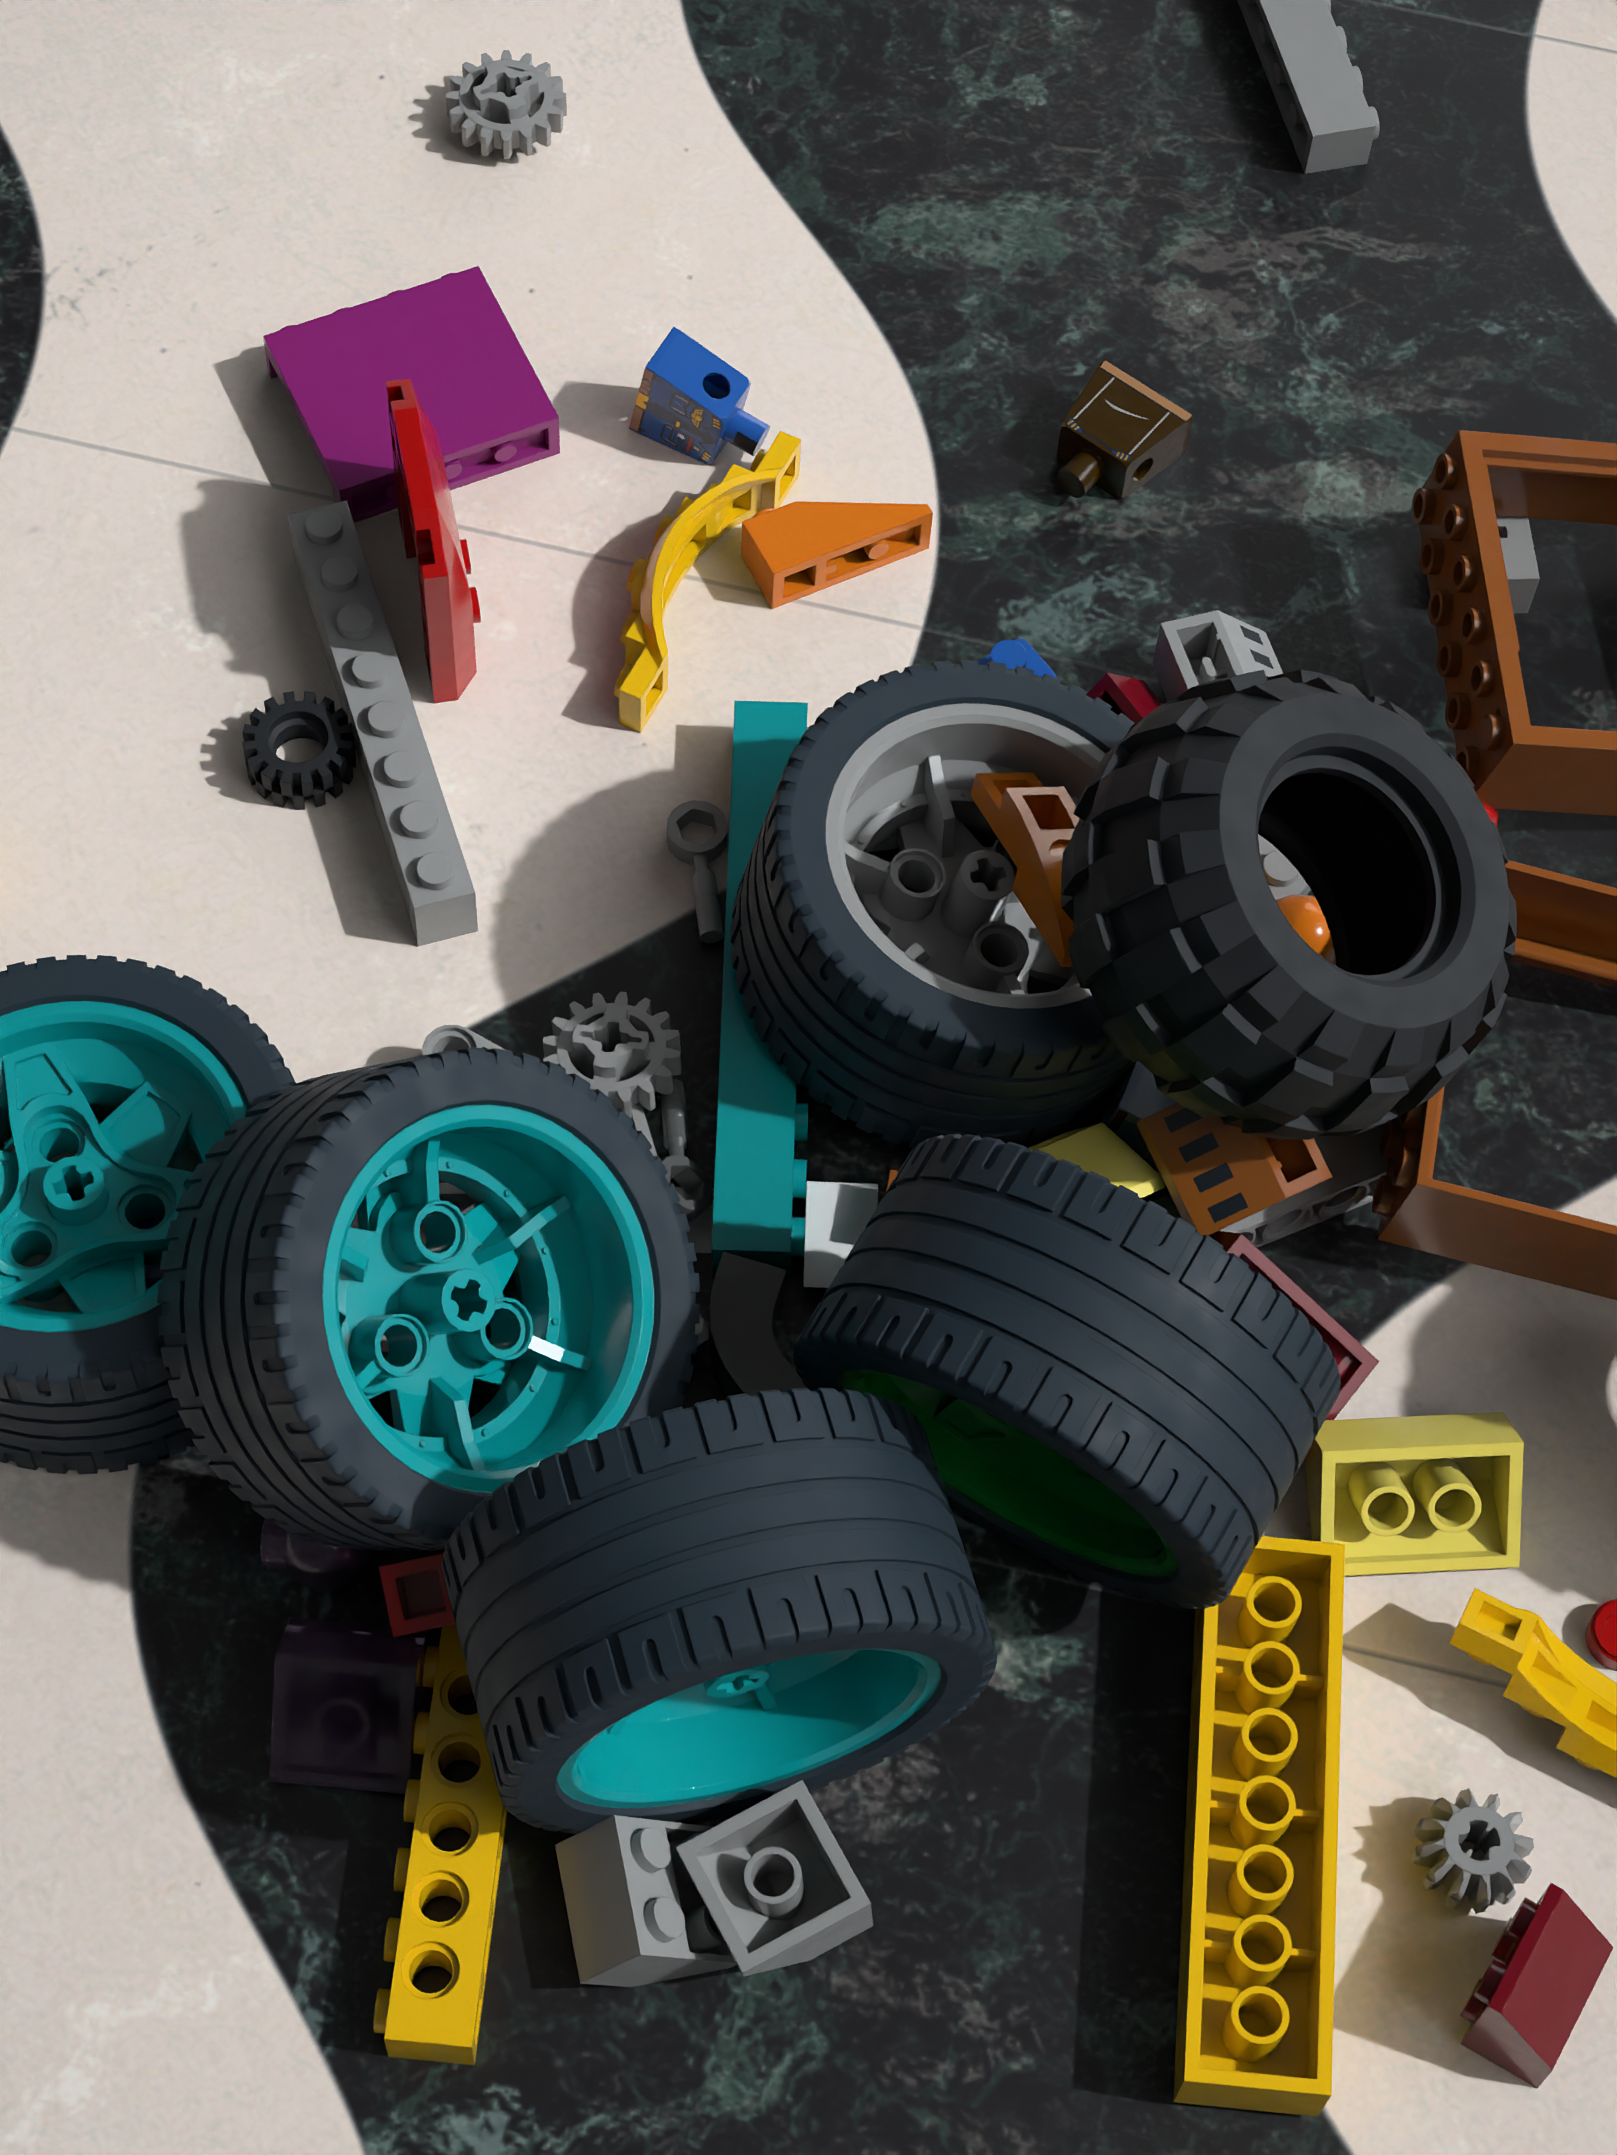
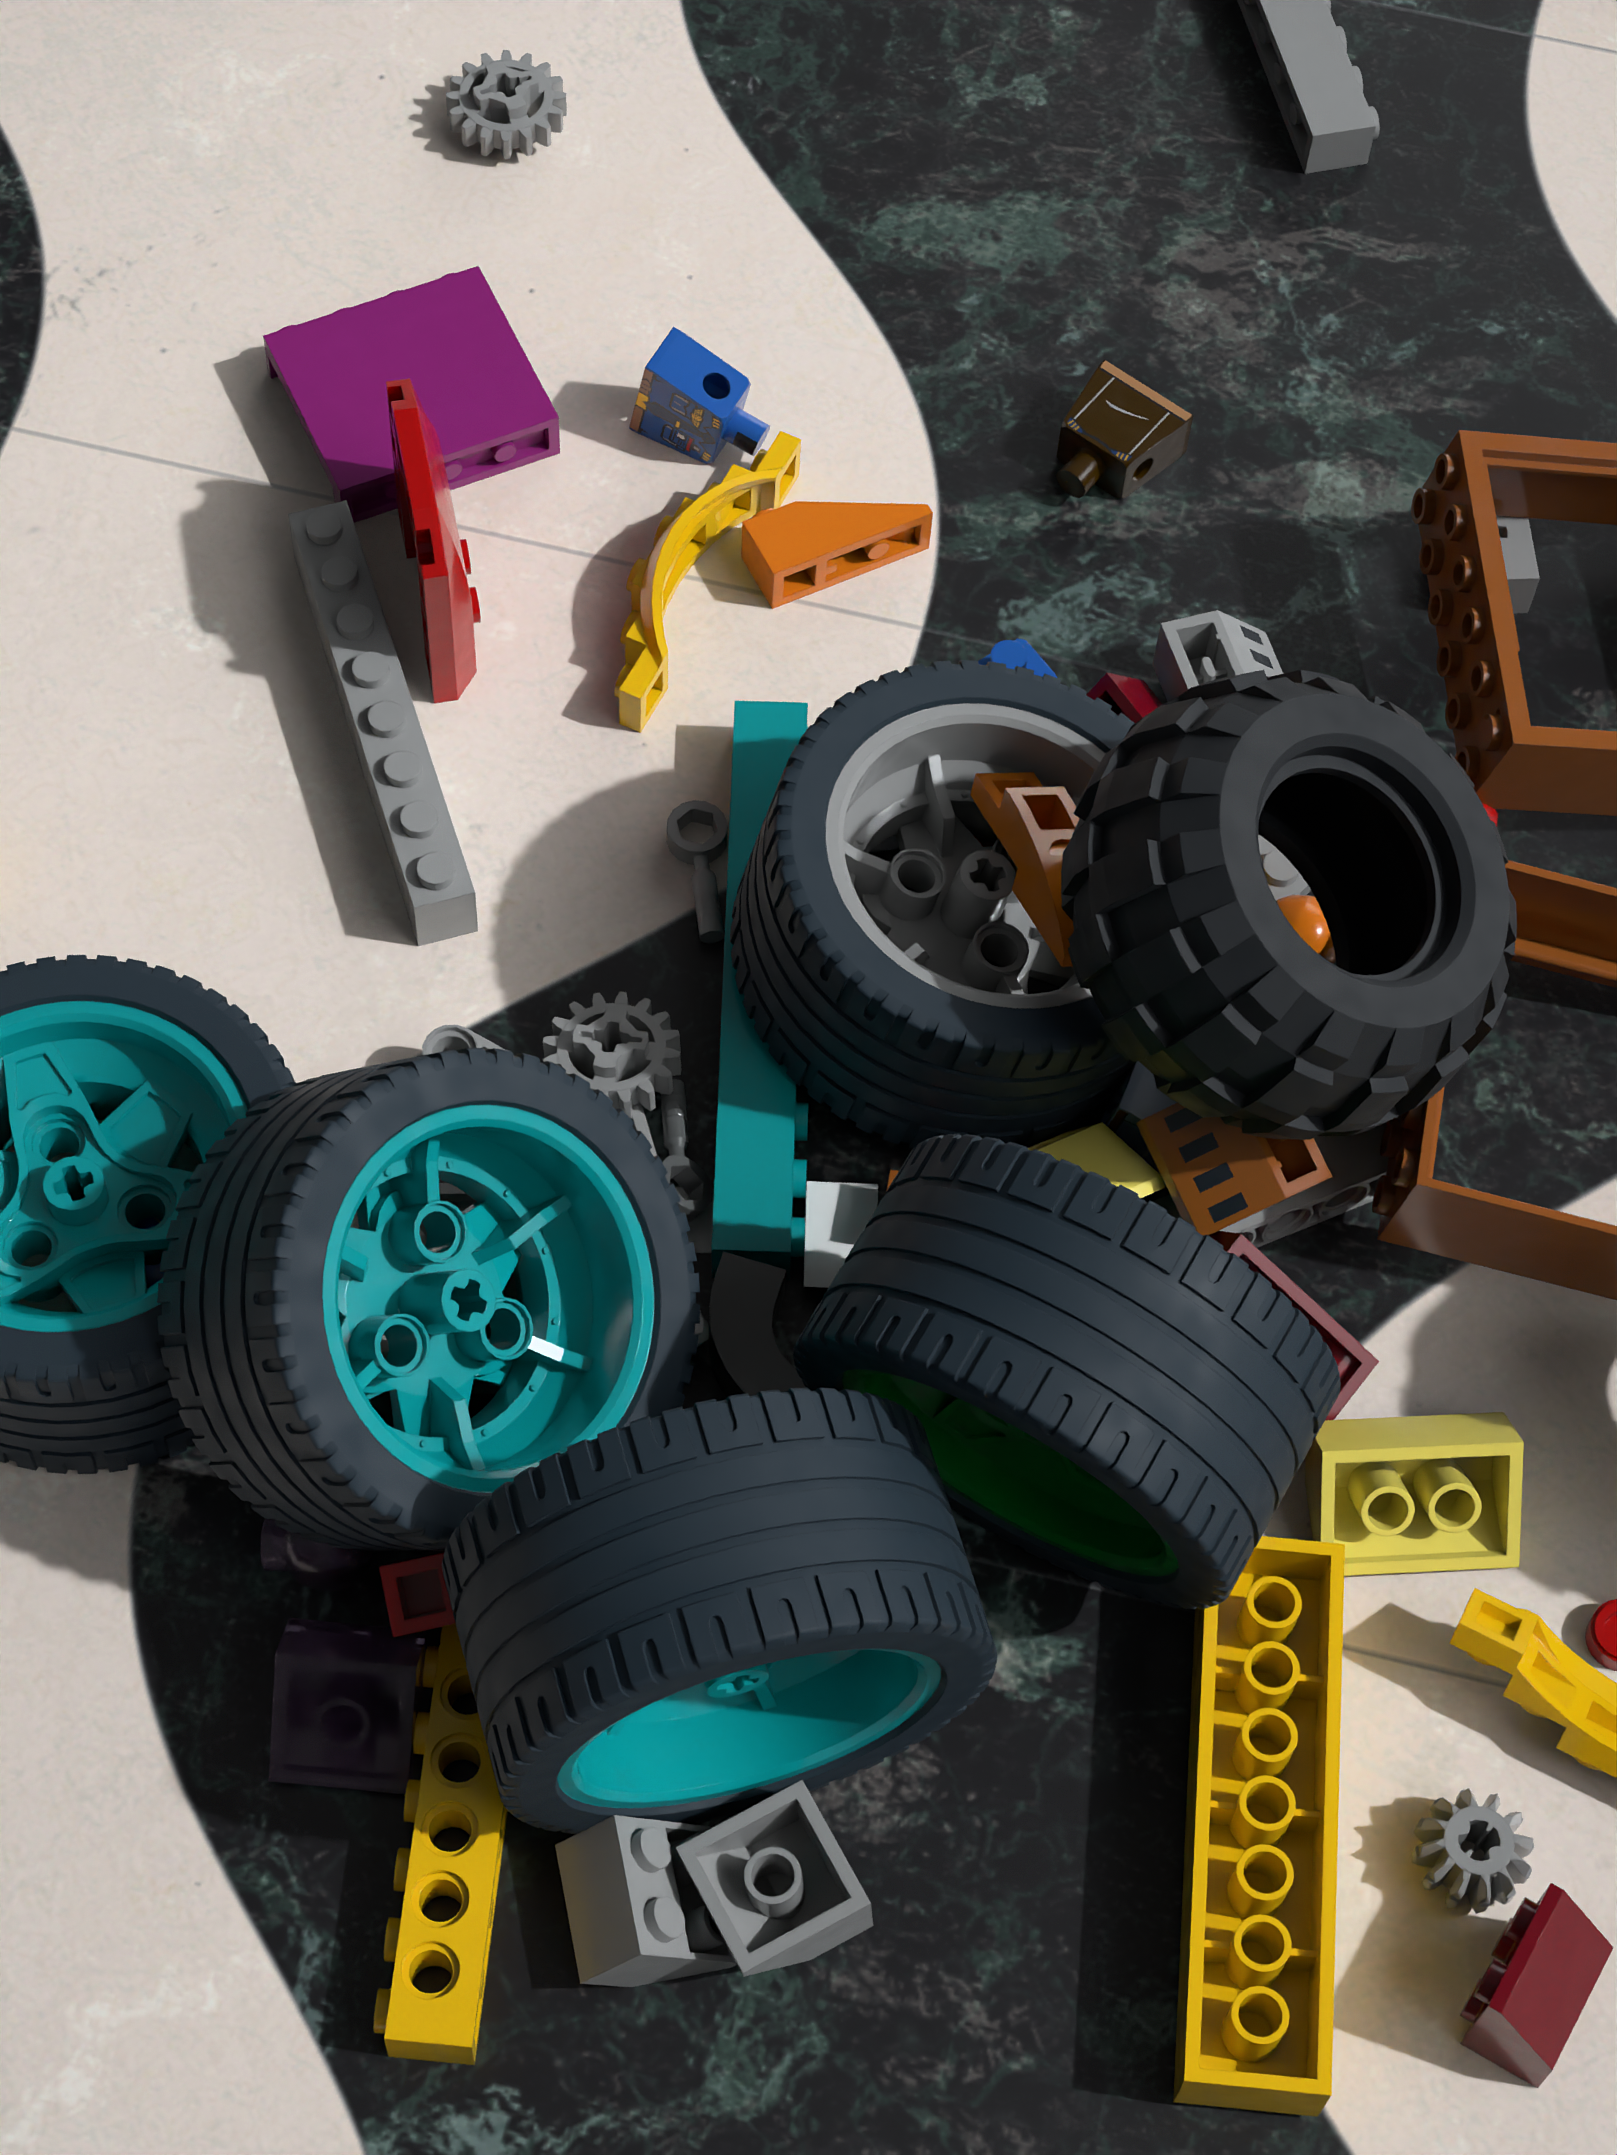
(298, 721): black tyre -> none

